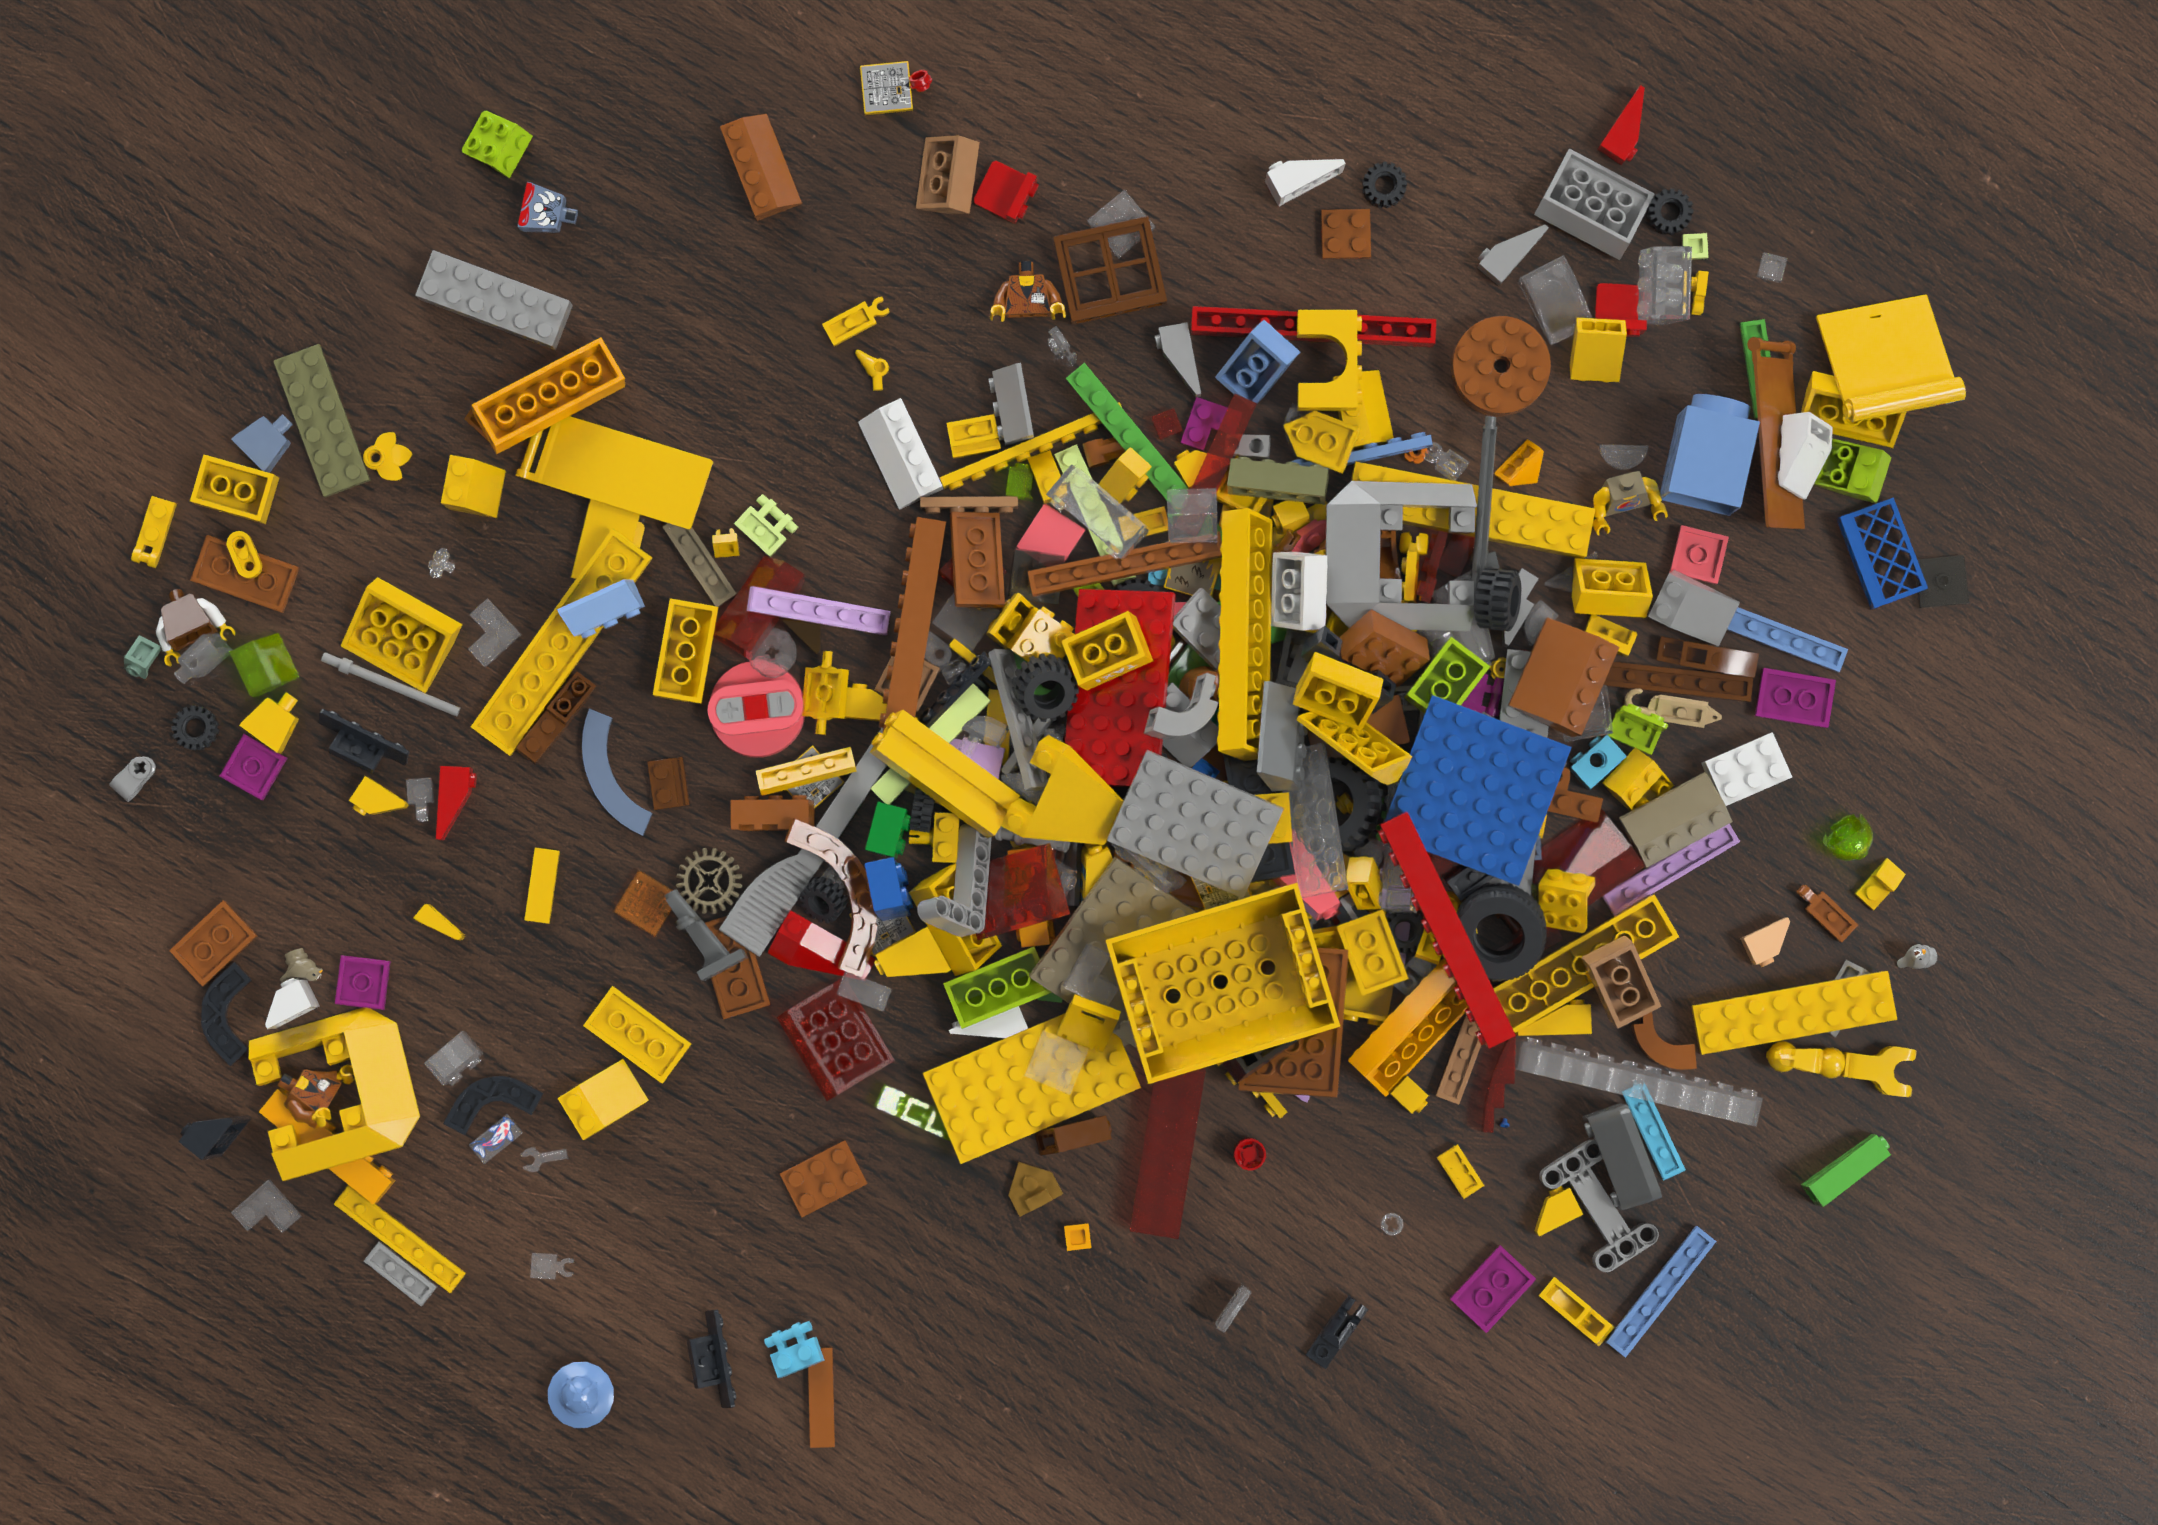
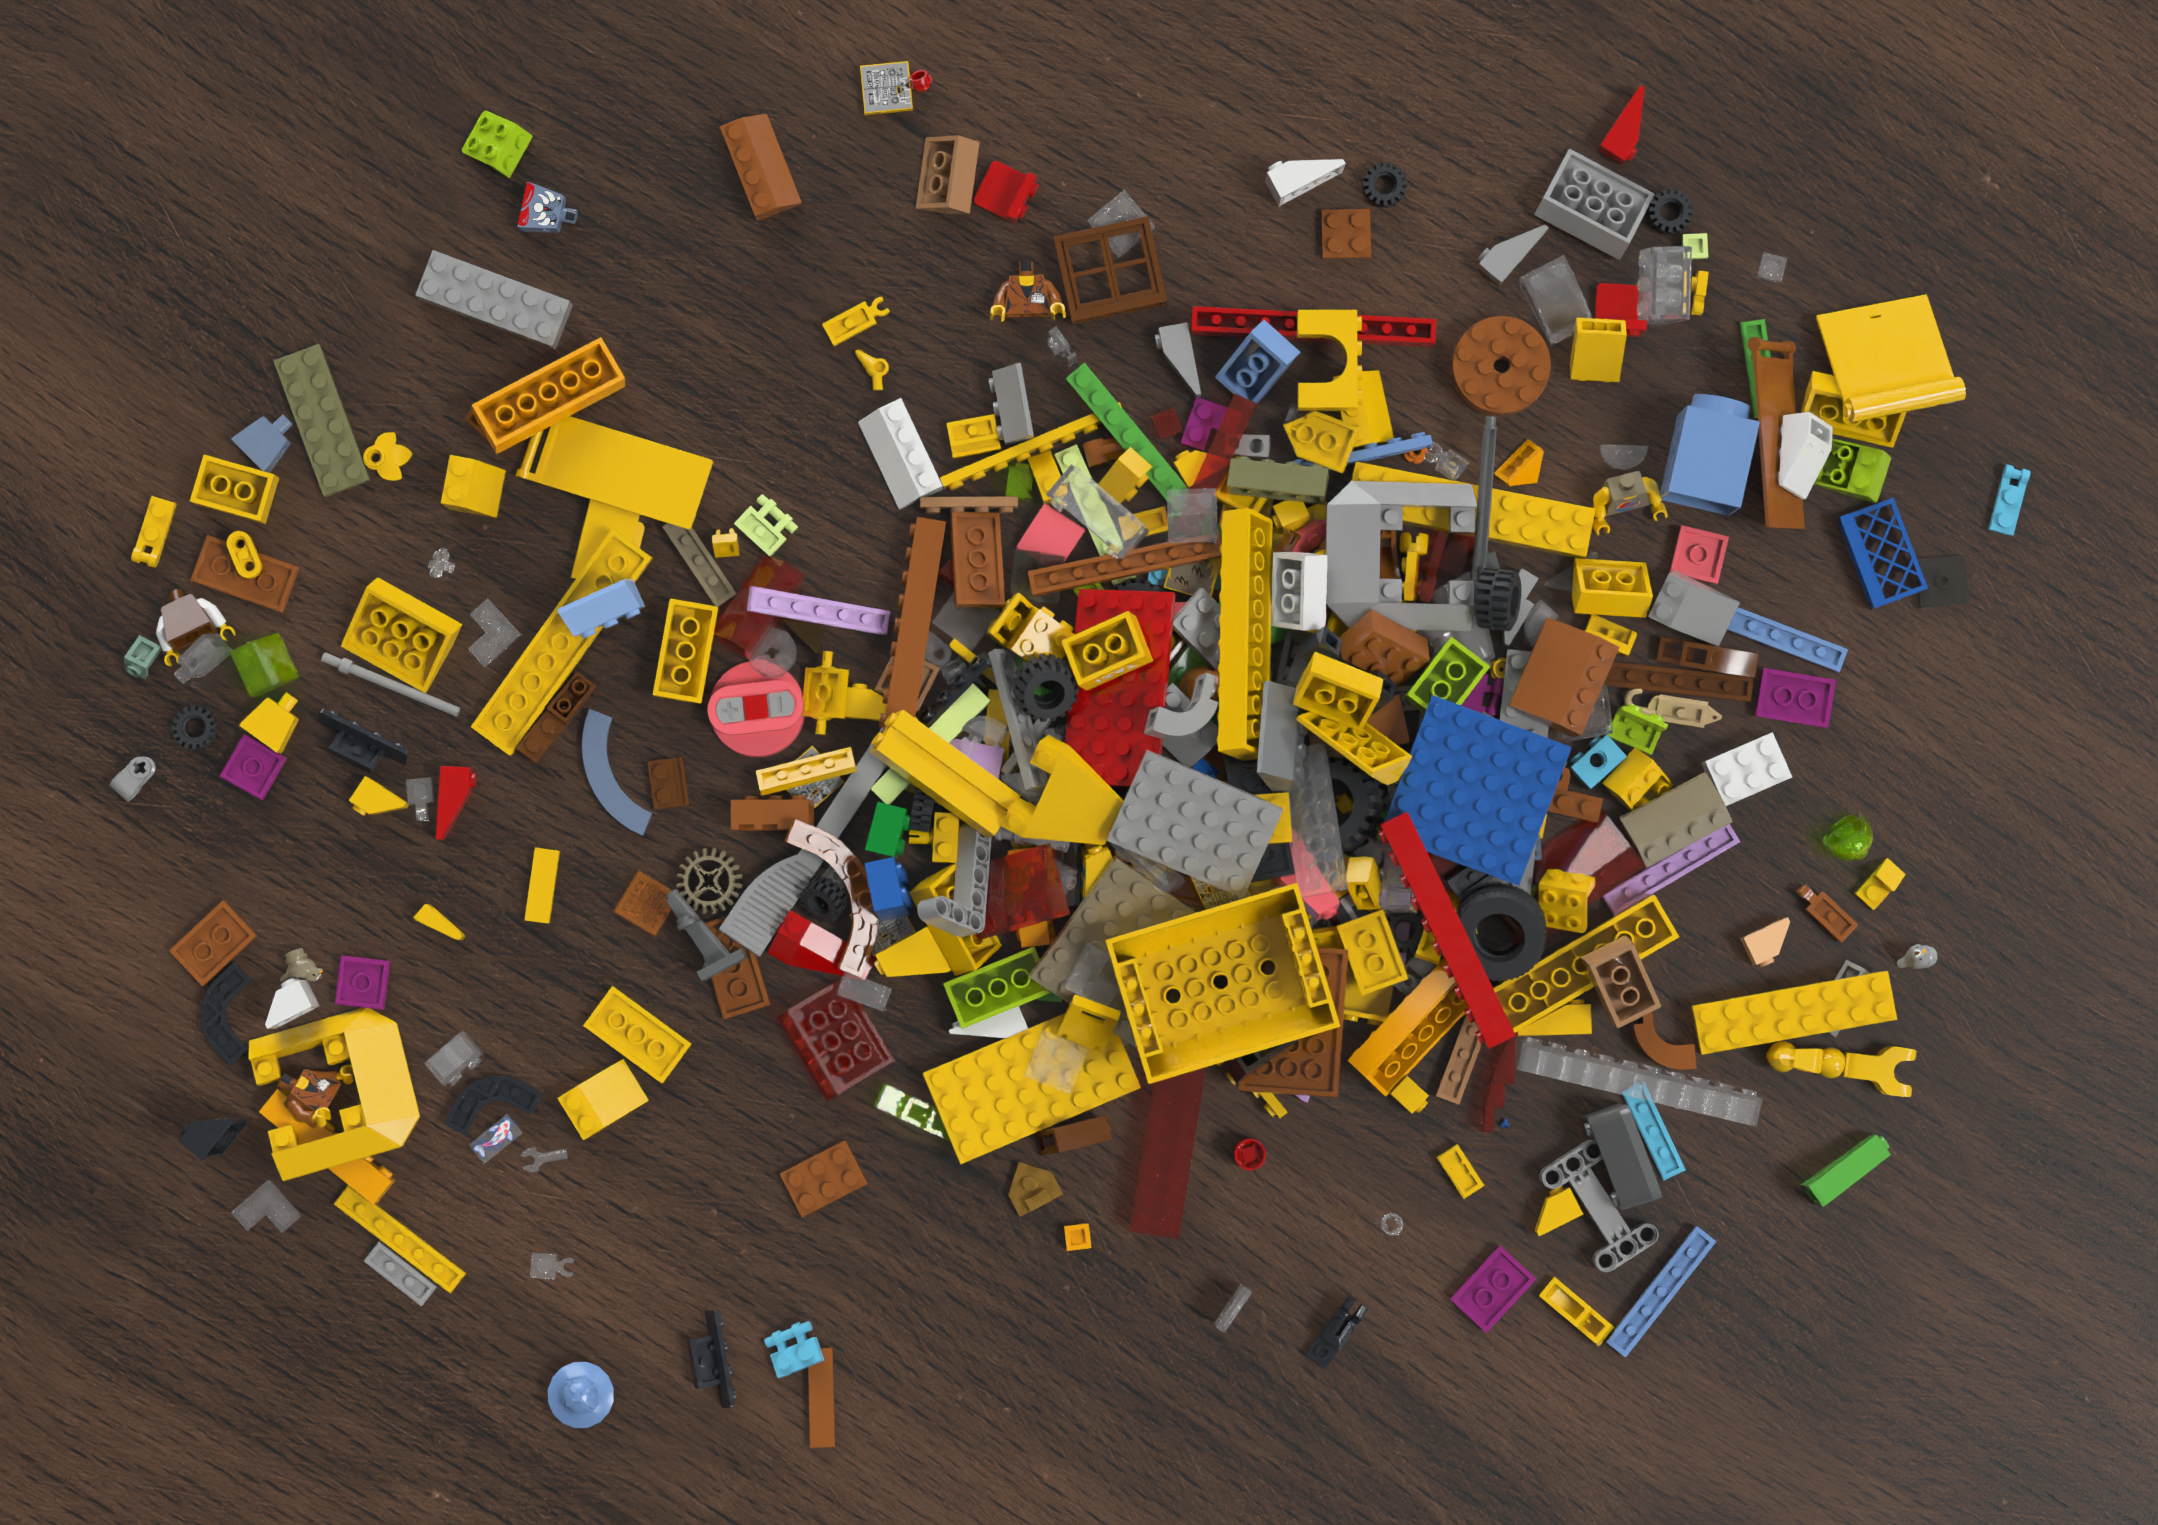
(2008, 501): none -> medium azure plate

